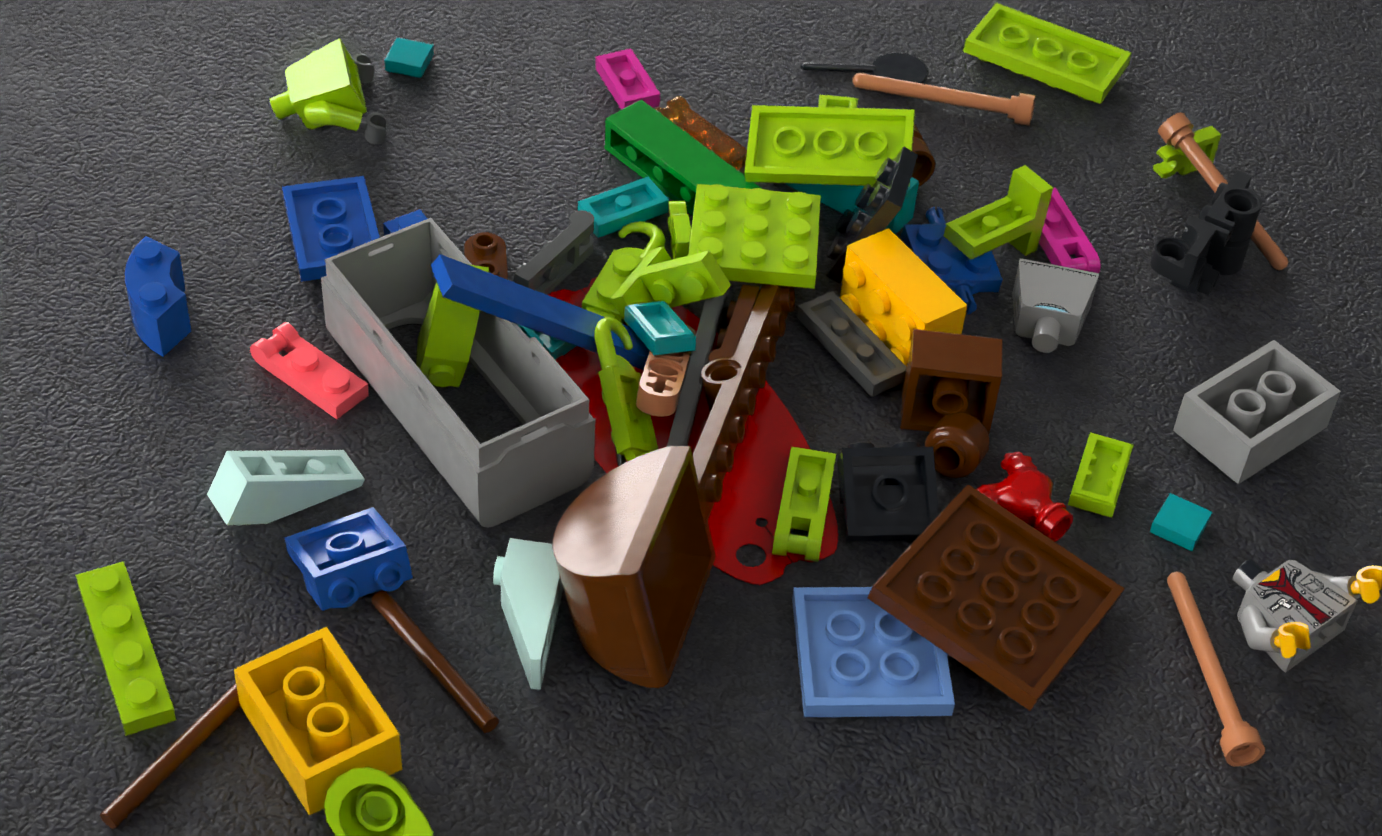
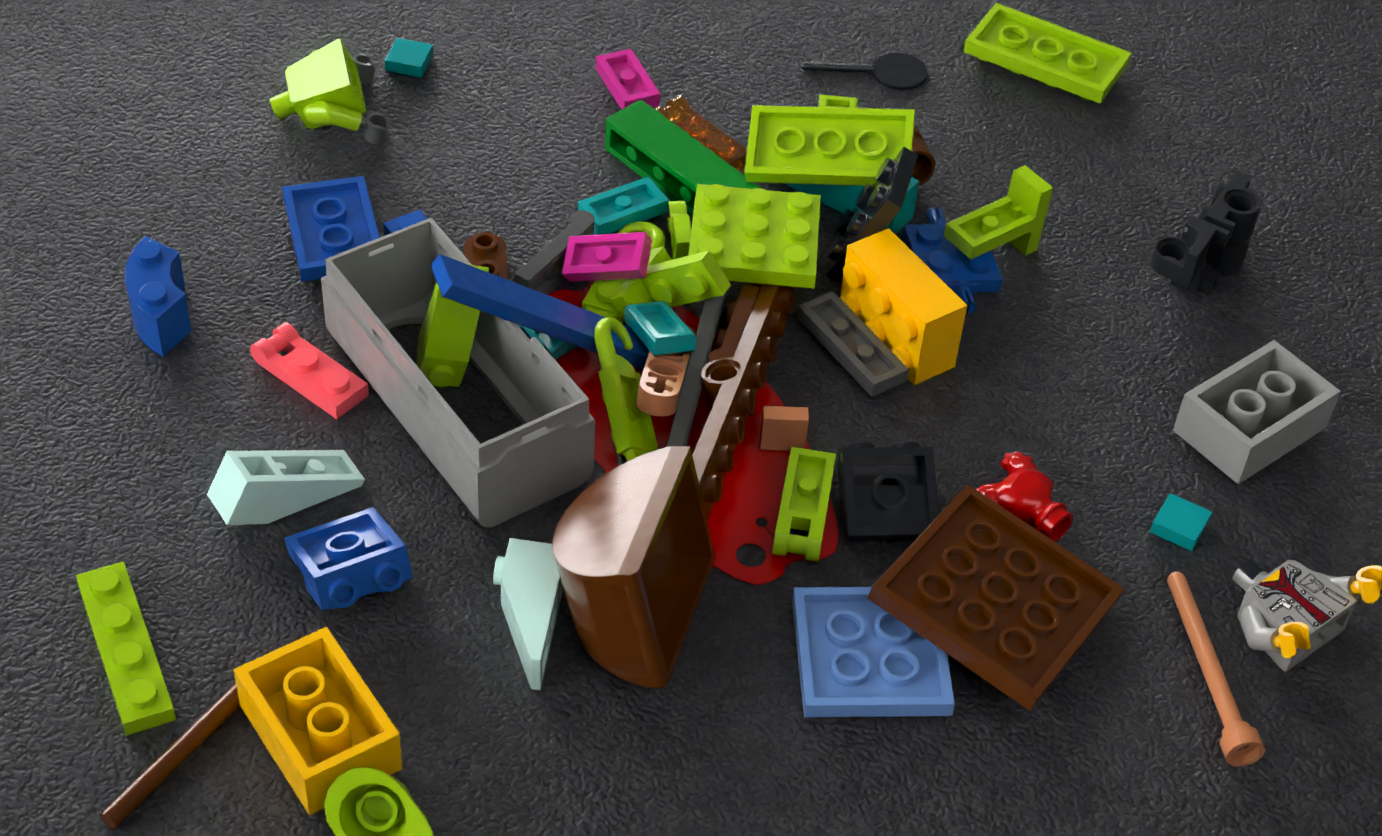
(435, 661): reddish brown bar -> none
(607, 257): none -> dark pink plate
(783, 428): none -> nougat tile
(950, 376): reddish brown brick -> none
(958, 444): reddish brown head -> none
(1017, 107): nougat piece -> none
(1051, 303): light grey torso -> none
(1064, 237): dark pink plate -> none
(1100, 475): lime plate -> none
(1176, 160): lime plate -> none
(1179, 133): nougat piece -> none

